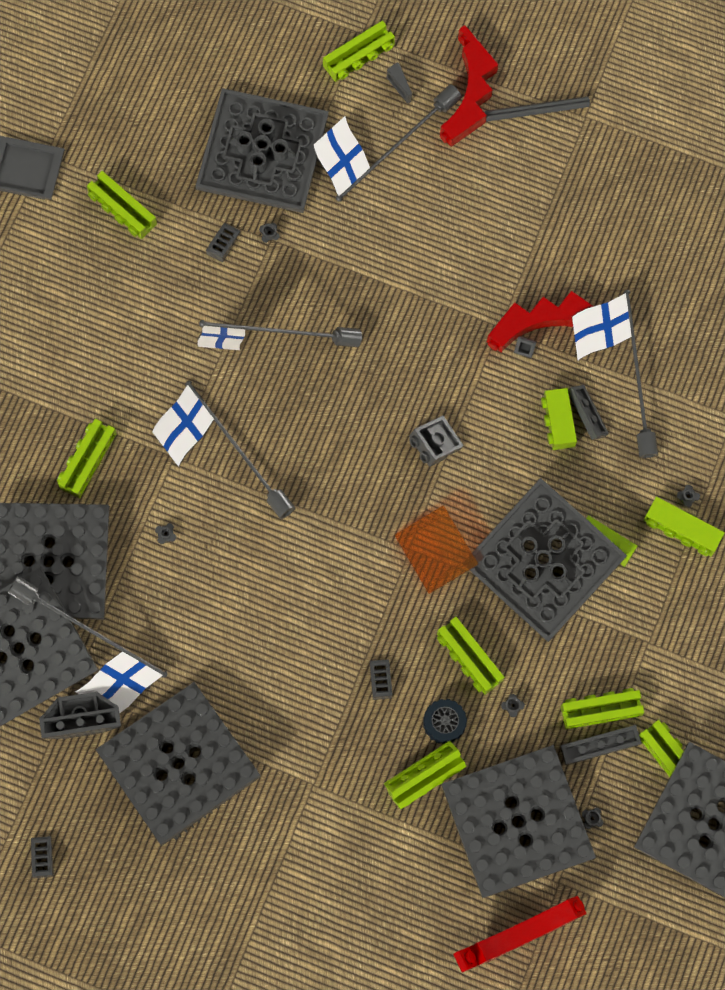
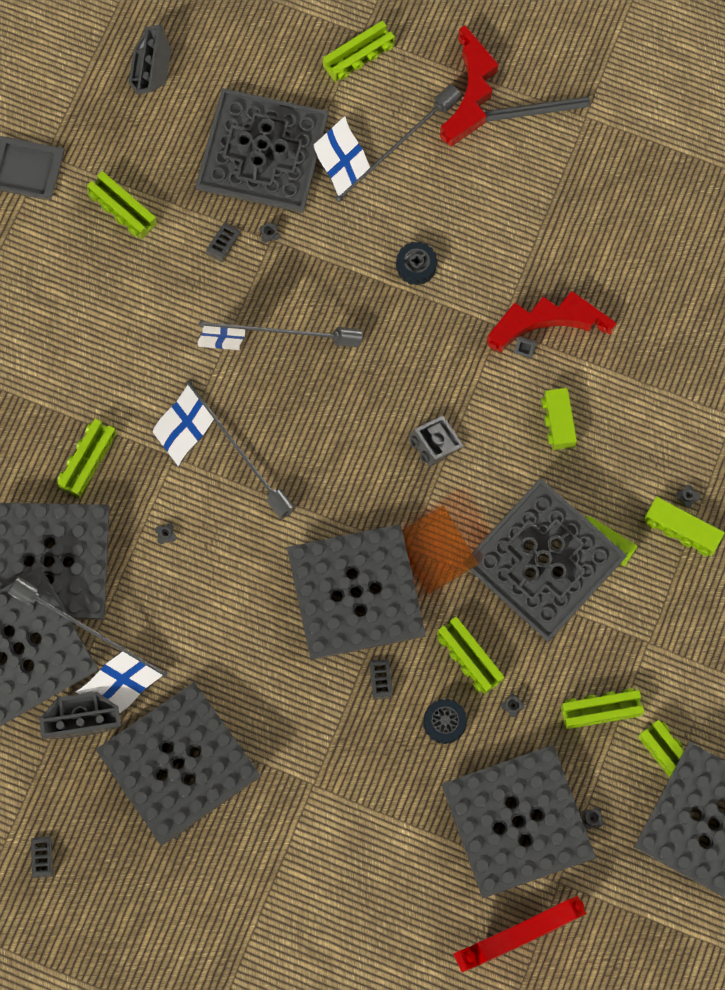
(150, 61): none -> dark grey wedge
(379, 561): none -> dark grey plate
(397, 79): dark grey slope -> none
(416, 263): none -> black wheel
(425, 775): lime brick -> none
(588, 412): dark grey plate -> none
(600, 745): dark grey plate -> none
(604, 328): flag -> none

